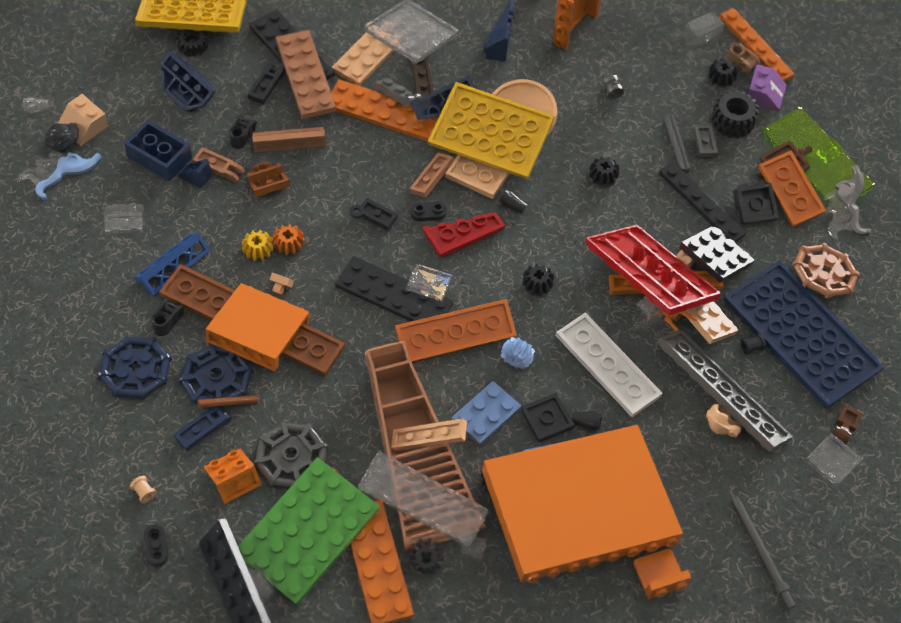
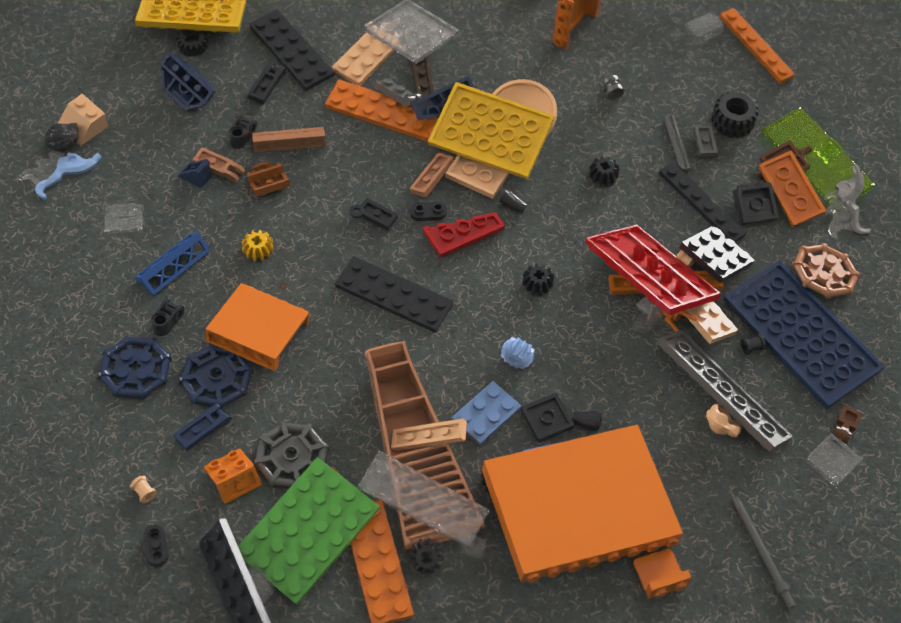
(34, 104): clear cone -> none
(158, 150): dark blue brick -> none
(206, 298): dark orange plate -> none
(227, 401): dark orange bar -> none
(281, 282): light nougat tile -> none
(288, 239): orange gear -> none
(305, 74): nougat plate -> none
(429, 282): clear tile -> none
(457, 330): orange plate -> none
(498, 39): dark blue wedge -> none
(609, 364): white plate -> none
(723, 72): black gear -> none
(742, 58): medium nougat piece -> none
(767, 88): medium lavender slope -> none

